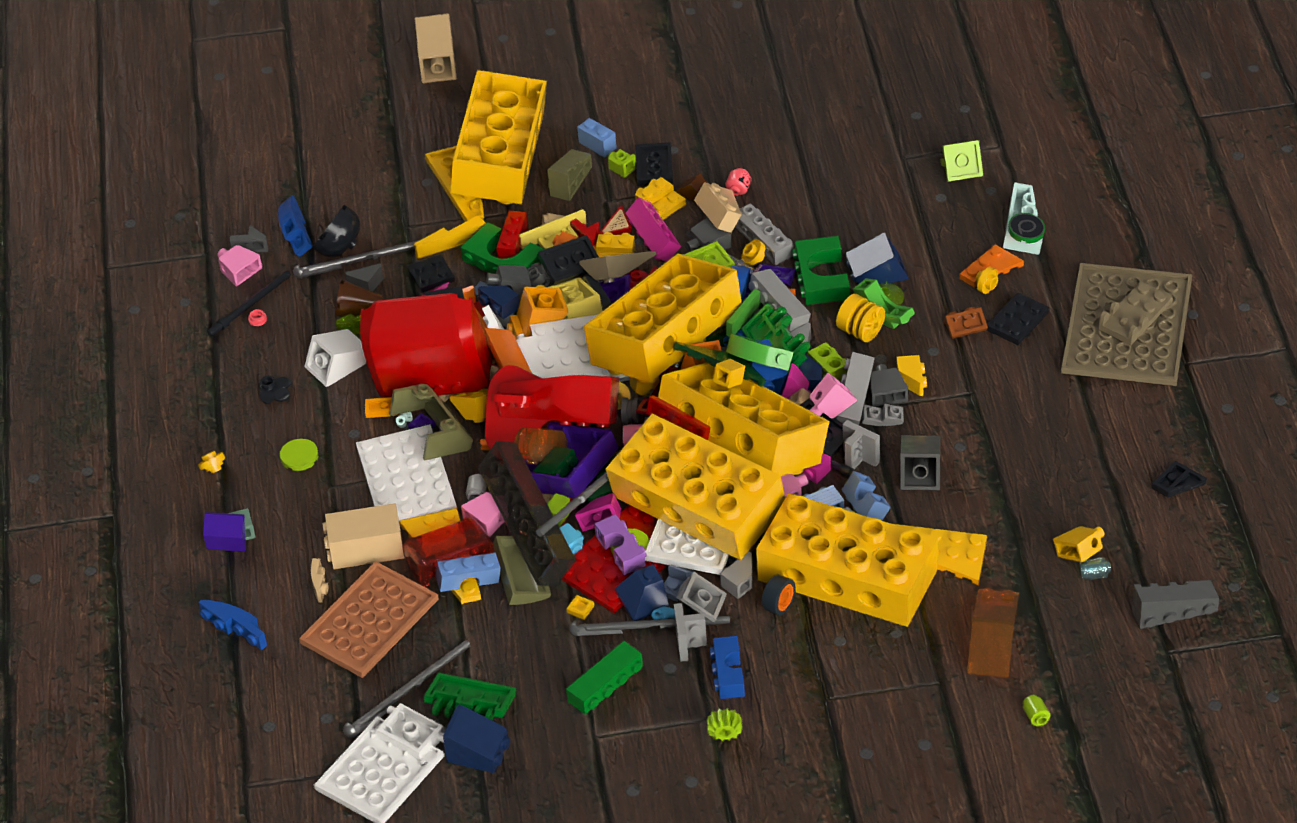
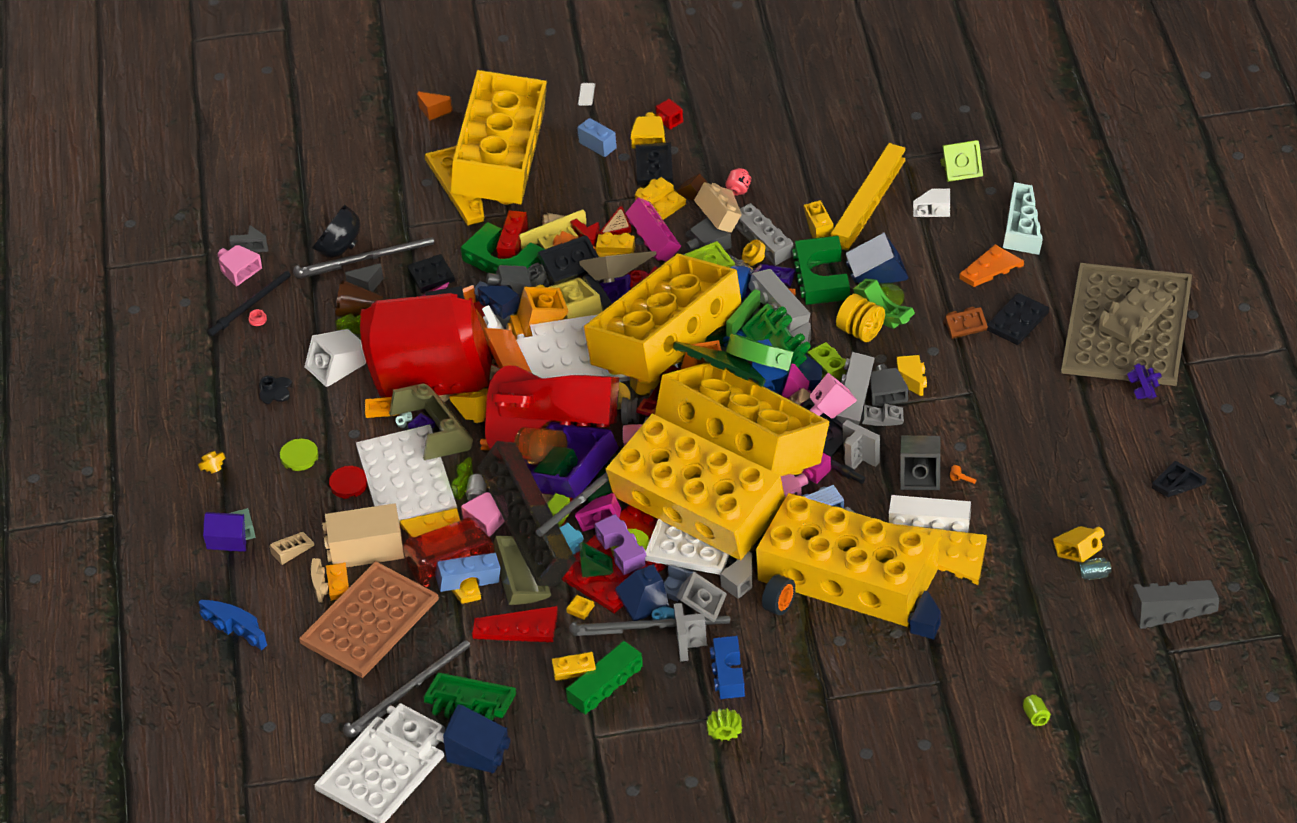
(282, 552): none -> tan slope
(293, 227): blue slope -> none
(337, 580): none -> light orange plate
(348, 482): none -> red tile
(434, 104): none -> orange slope
(435, 48): tan brick -> none
(444, 239): yellow slope -> none
(459, 484): none -> clear neon green slope
(528, 625): none -> red wing
(568, 174): olive wedge -> none
(573, 665): none -> yellow bracket
(586, 94): none -> white sticker
(594, 561): none -> dark green slope
(622, 162): lime brick -> none
(647, 130): none -> yellow torso
(670, 112): none -> red brick
(676, 416): red tile -> none
(729, 373): yellow brick -> none
(818, 220): none -> yellow slope
(860, 494): medium blue arch -> none
(869, 195): none -> yellow tile
(926, 617): none -> dark blue slope
(930, 513): none -> white brick
(933, 204): none -> white slope
(955, 475): none -> orange hand
(986, 280): yellow plate -> none
(992, 632): clear orange windscreen -> none
(1026, 228): tile -> none
(1140, 373): none -> dark purple hips

